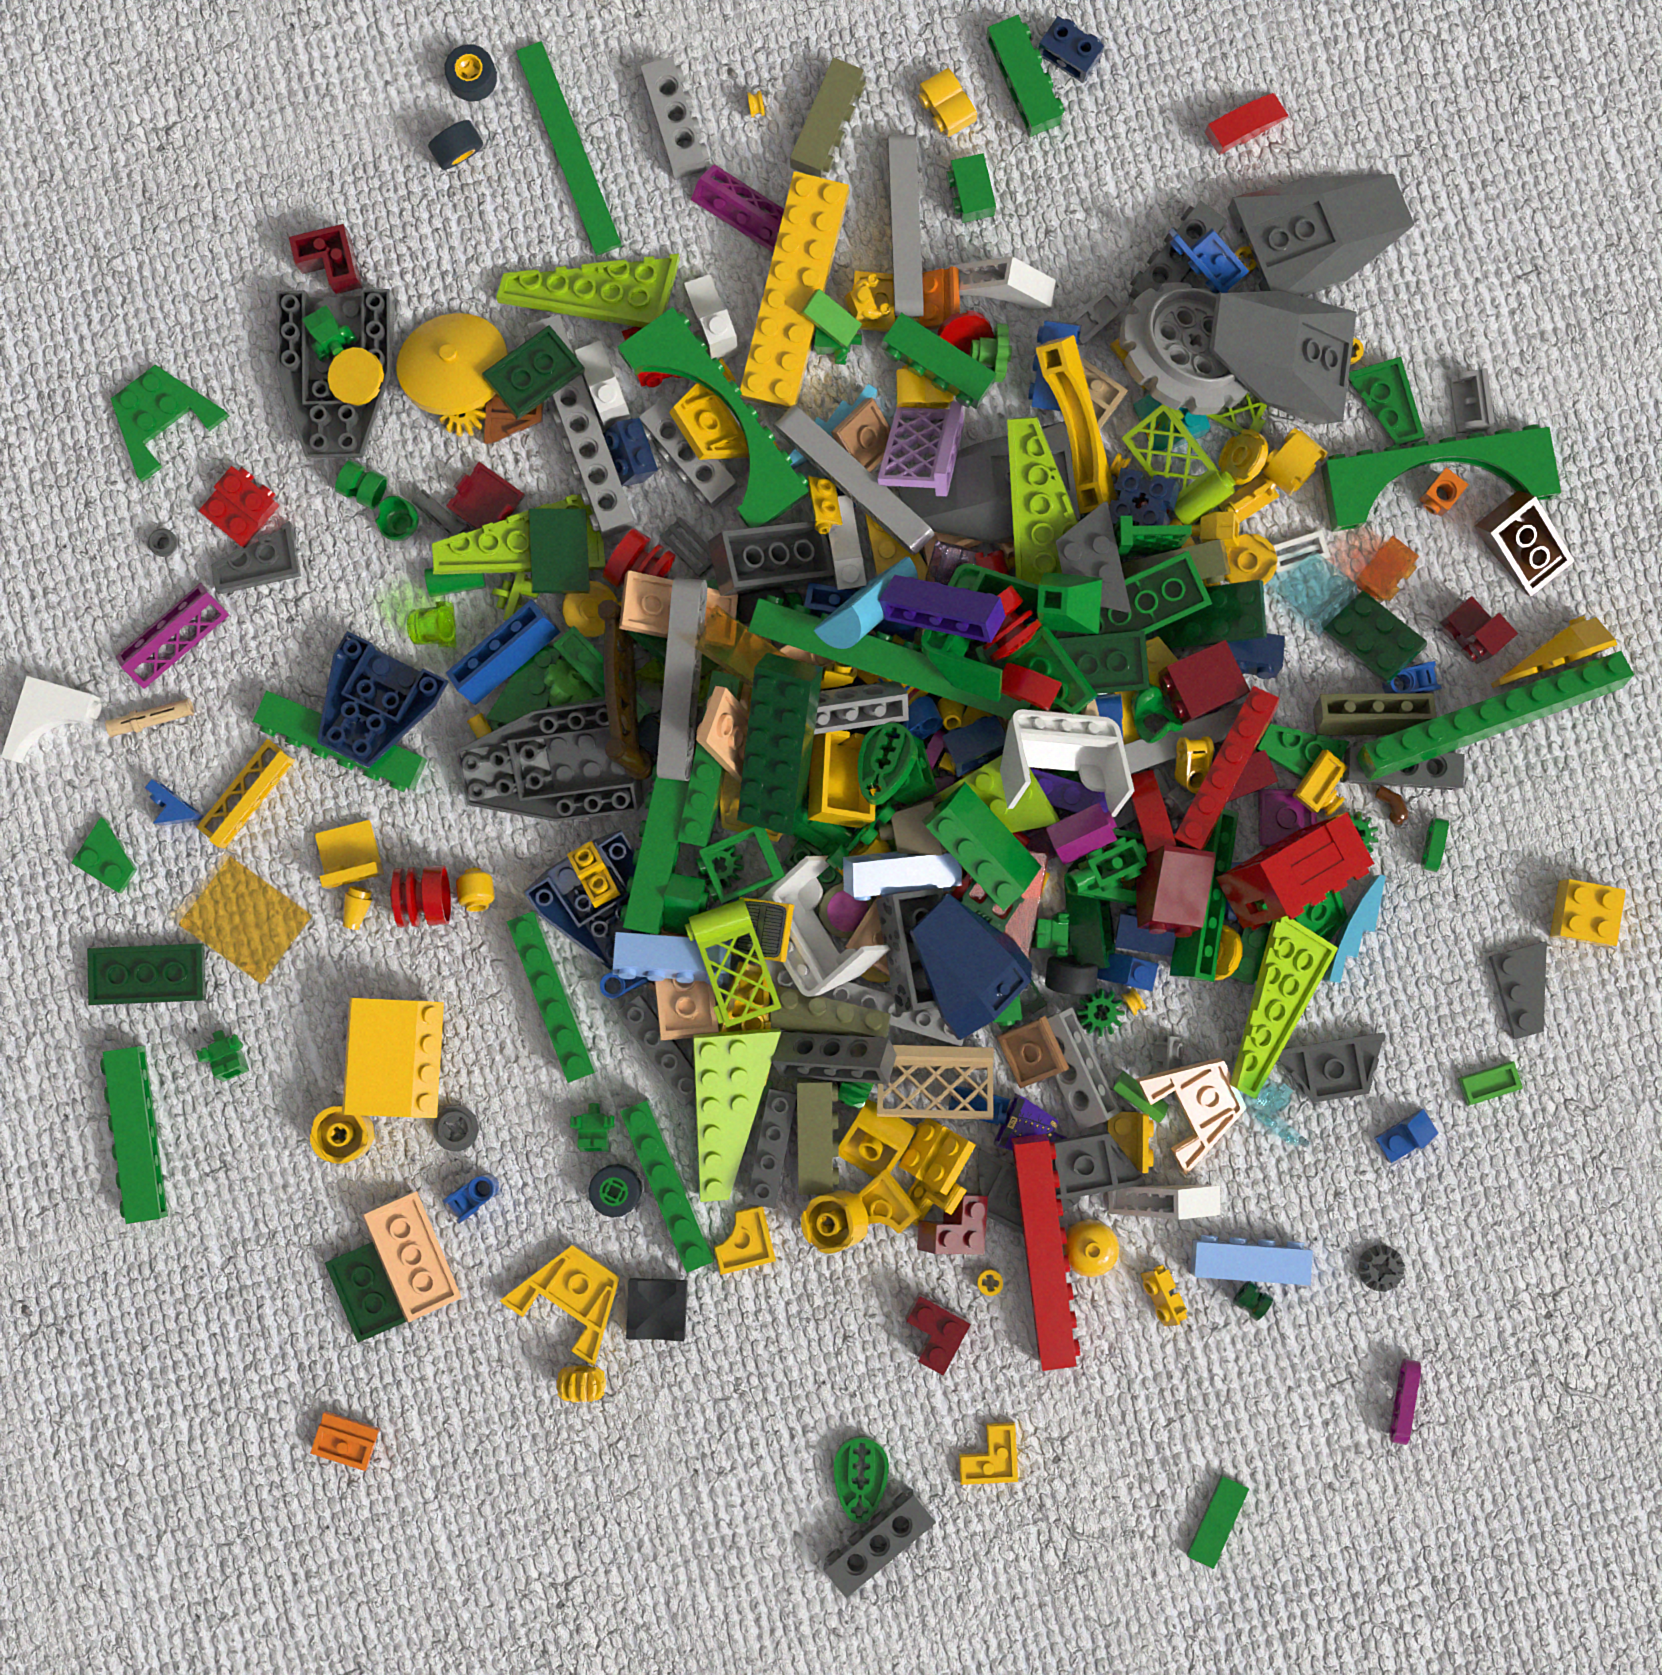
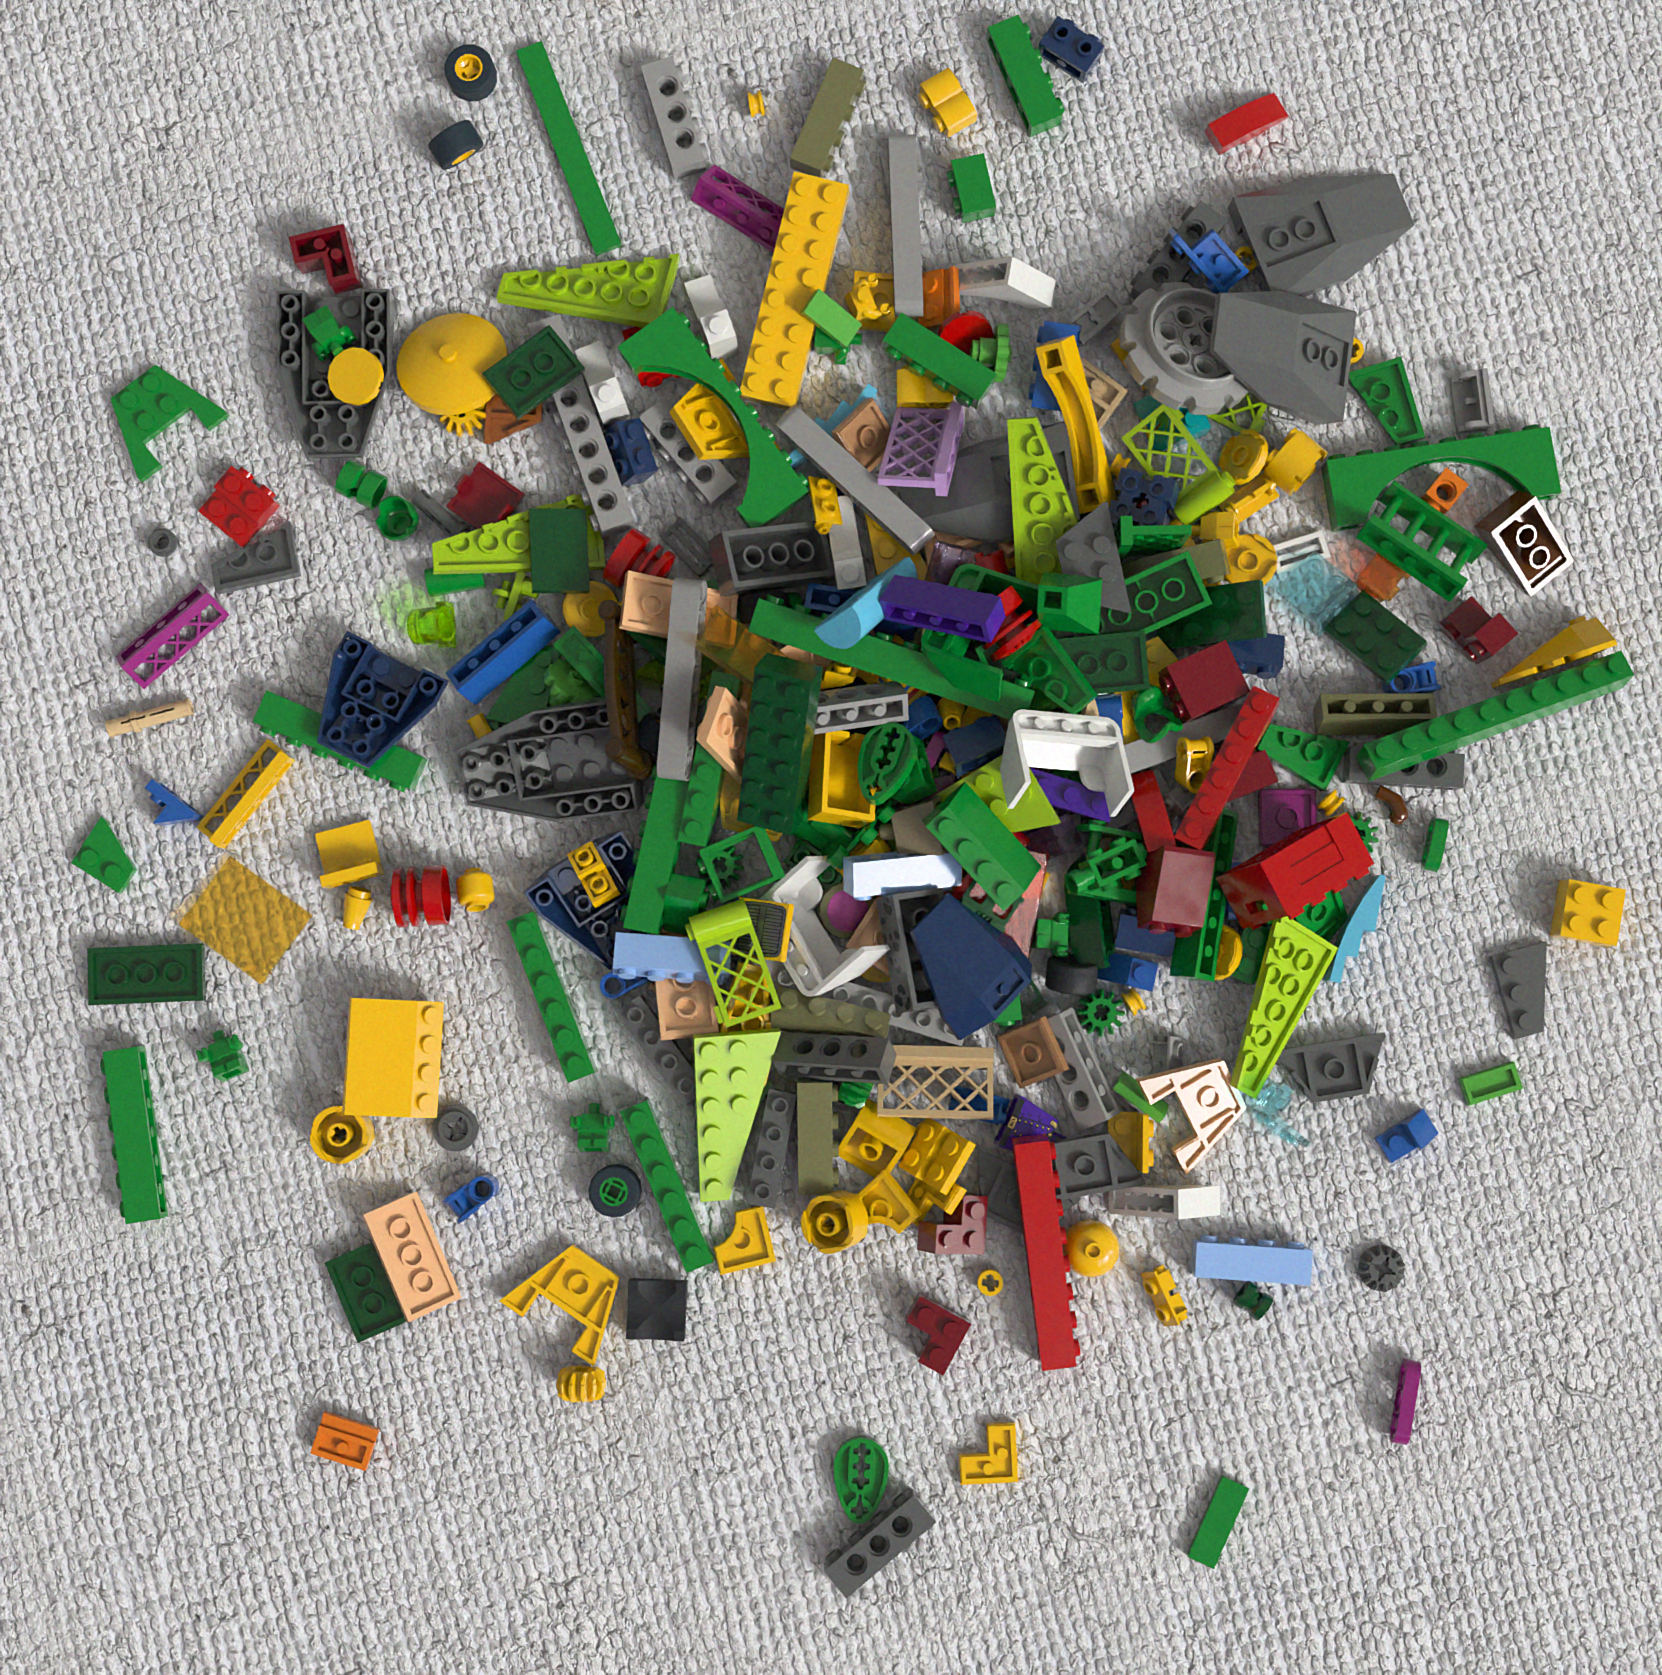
(43, 708): white arch -> none
(1029, 685): red slope -> none
(1082, 833): magenta brick -> none
(1320, 781): yellow tile -> none
(1410, 556): none -> green fence

